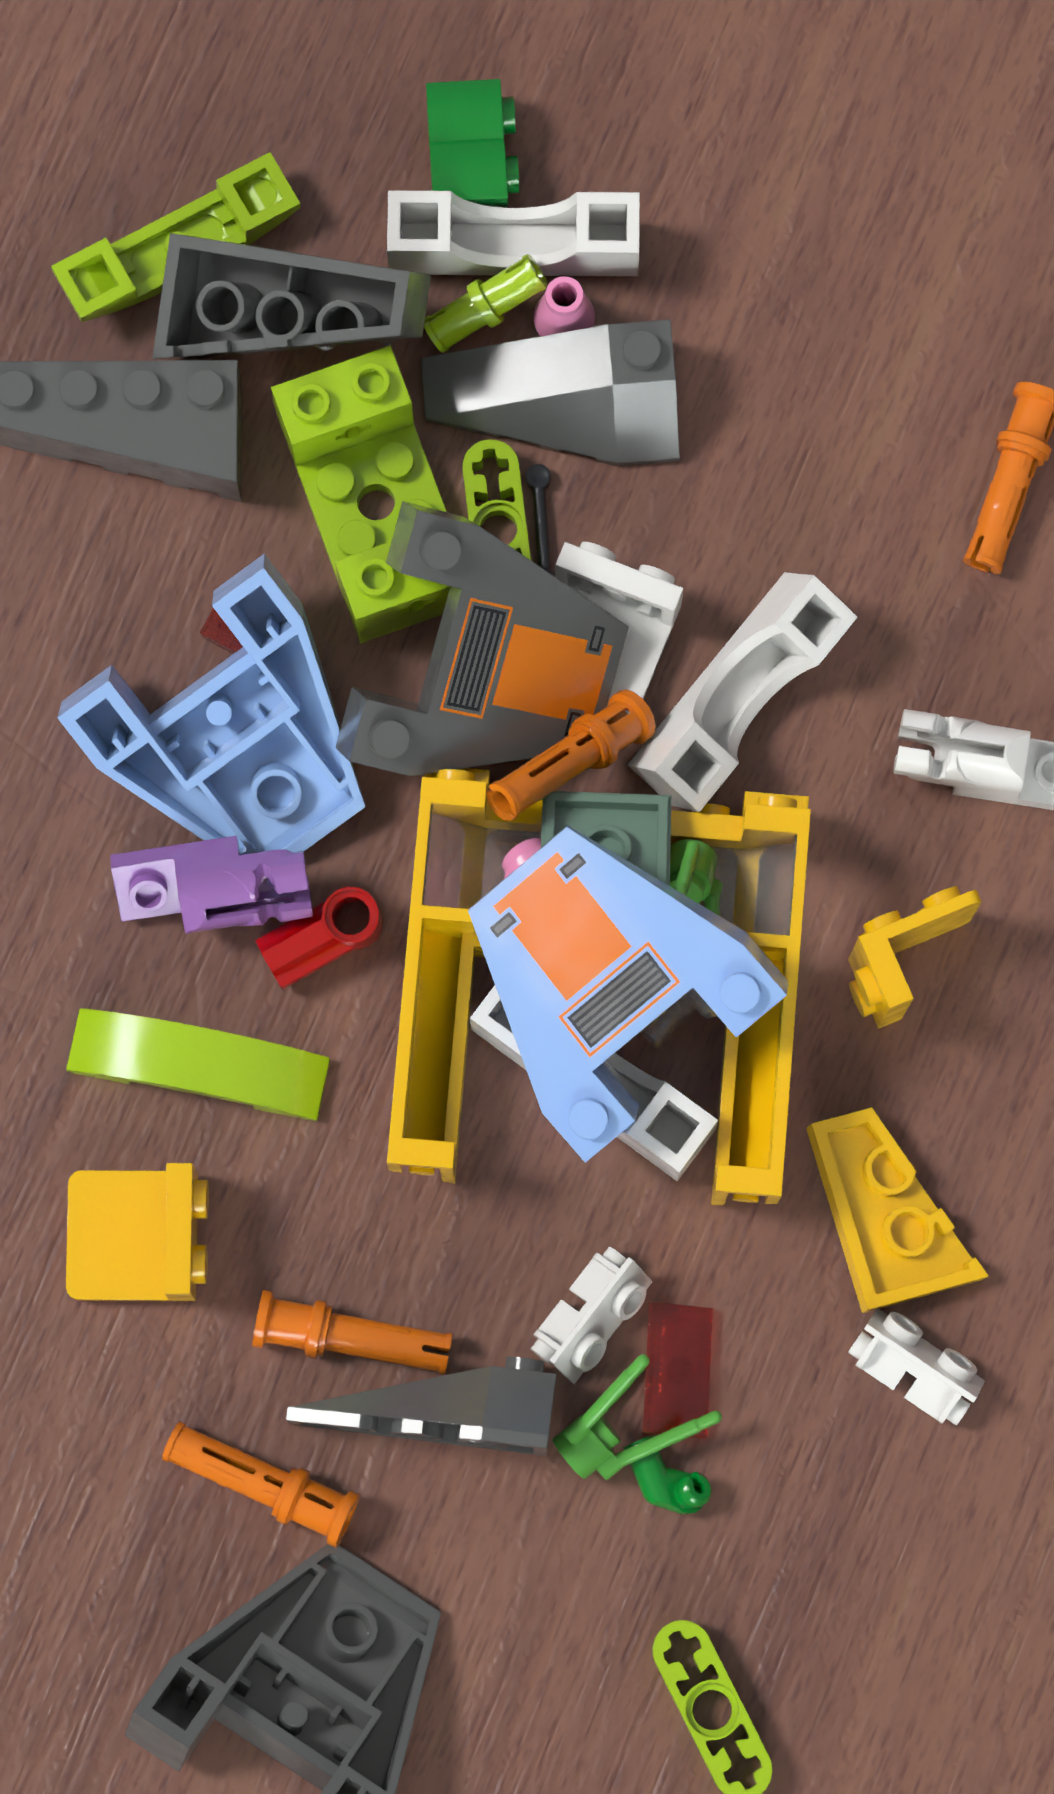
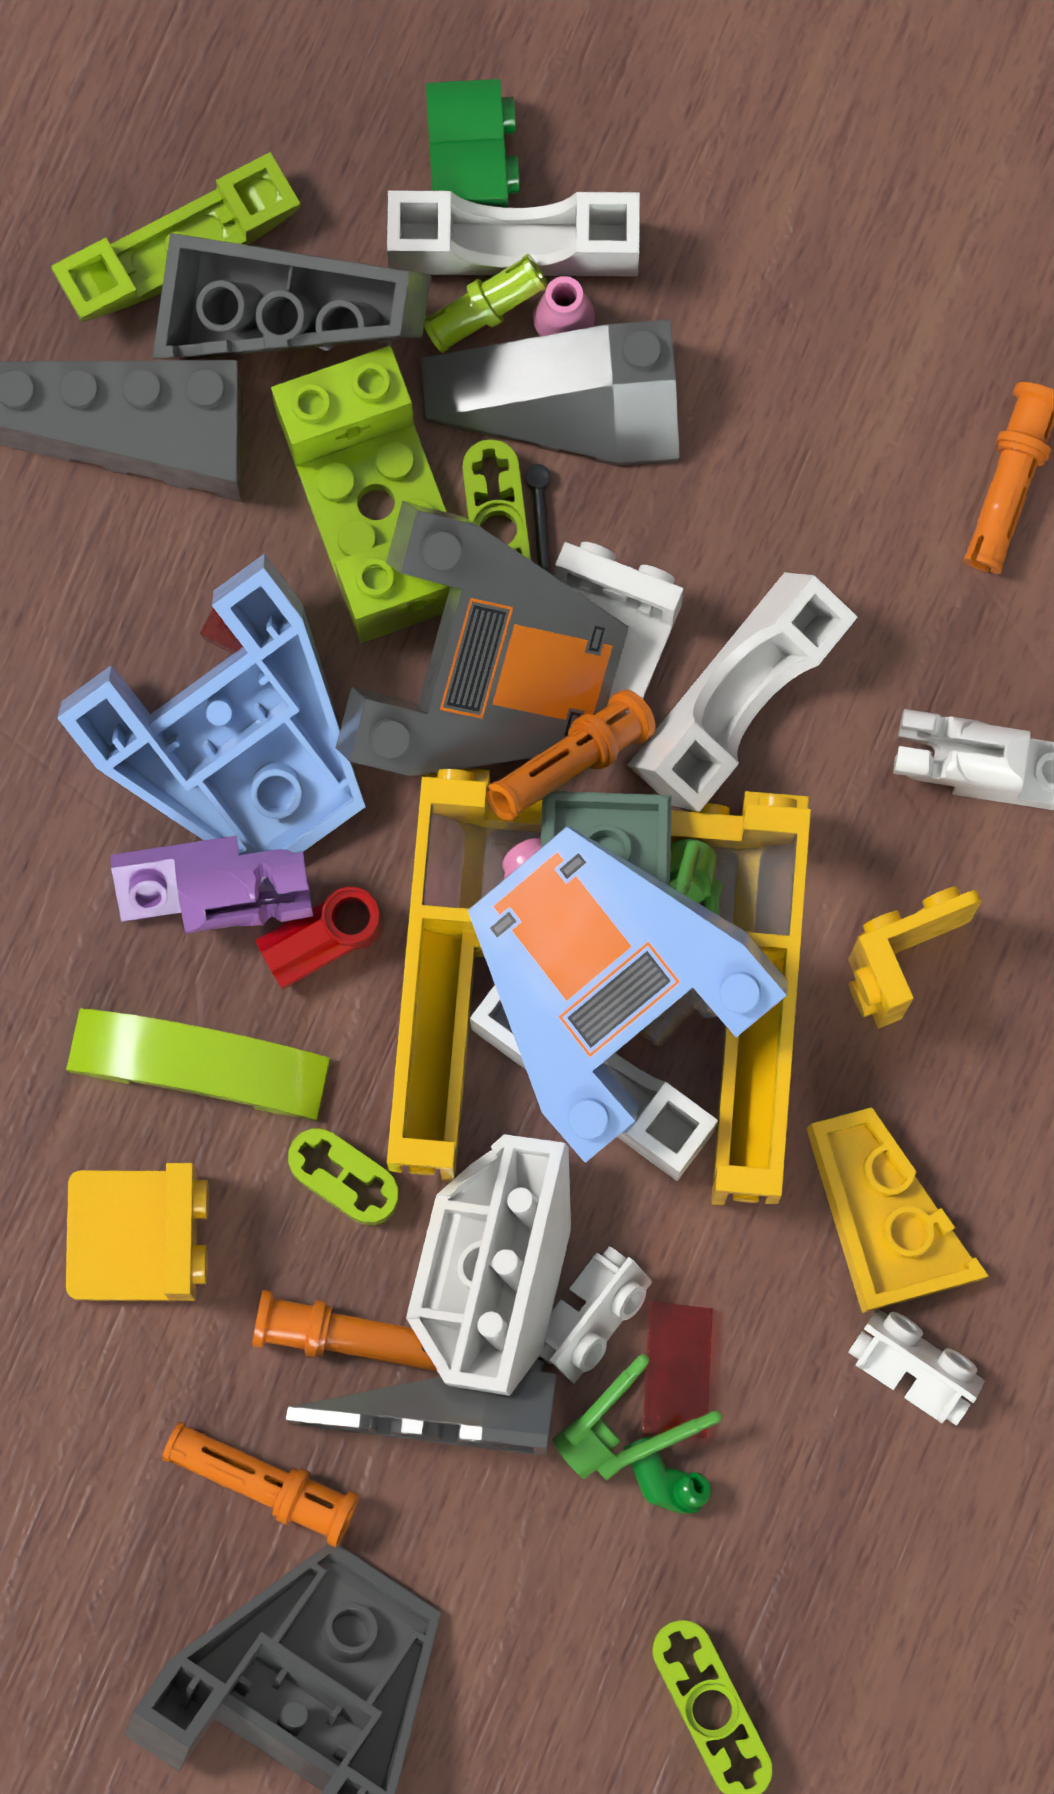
(352, 1164): none -> lime beam
(494, 1264): none -> white wedge

